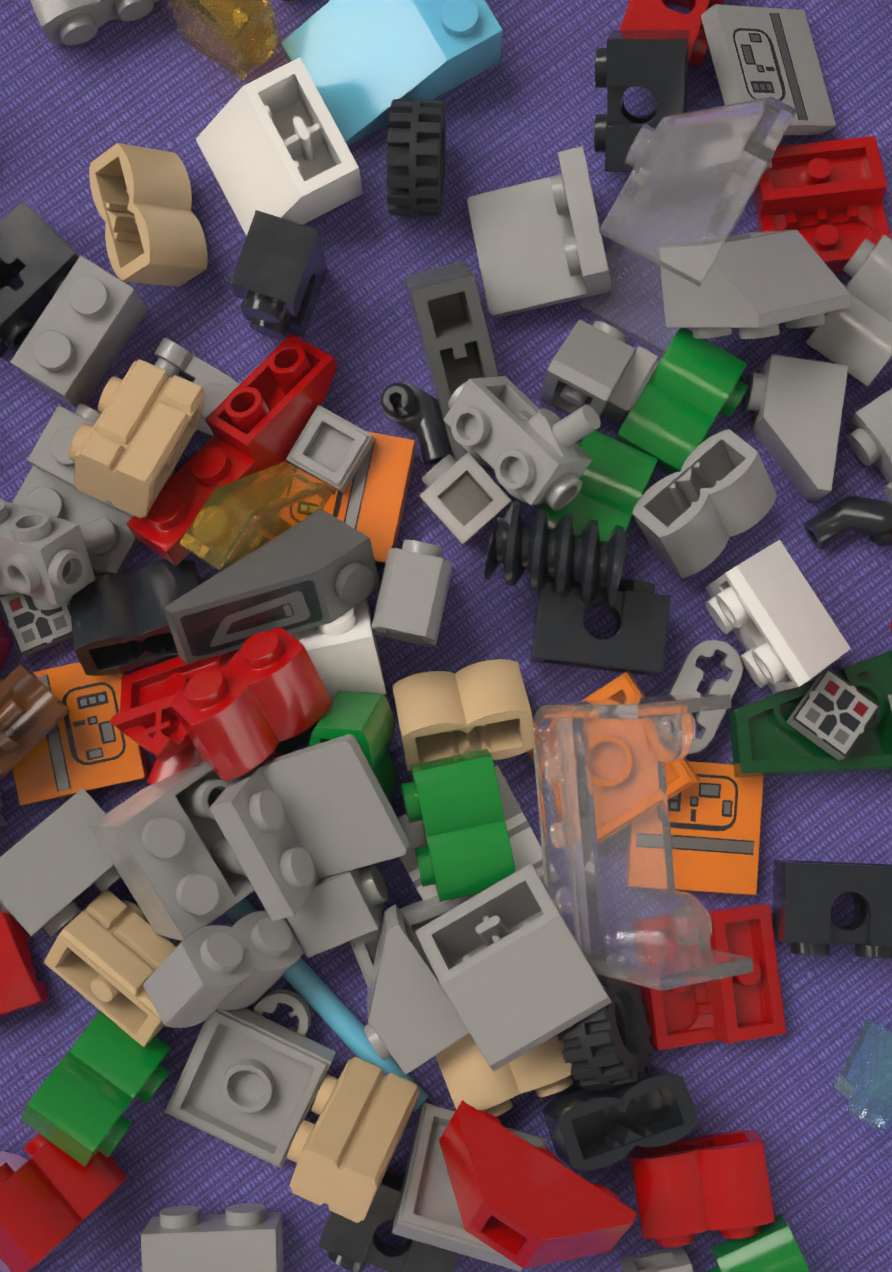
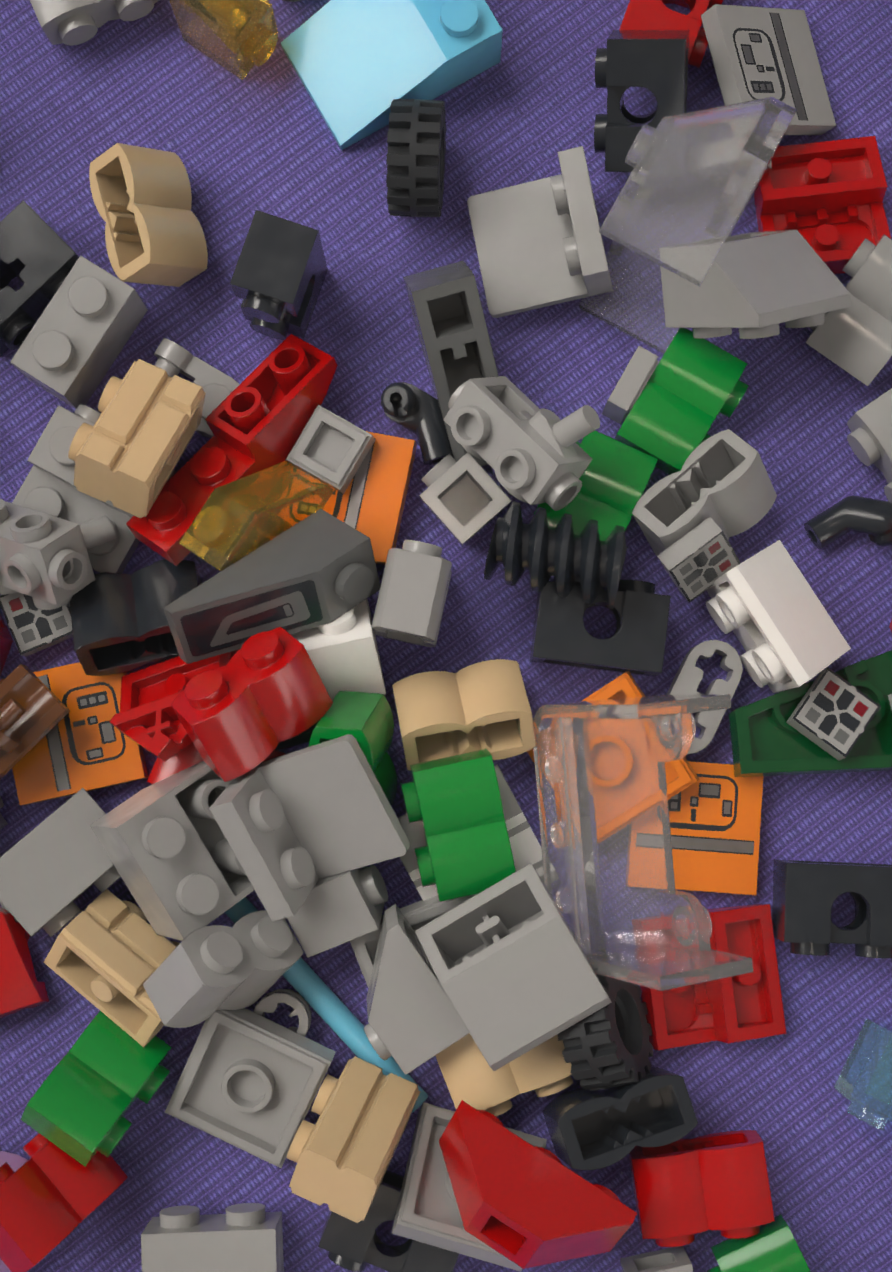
(280, 150): white slope -> none
(586, 368): light grey slope -> none
(699, 559): none -> light grey tile
(799, 418): light grey slope -> none

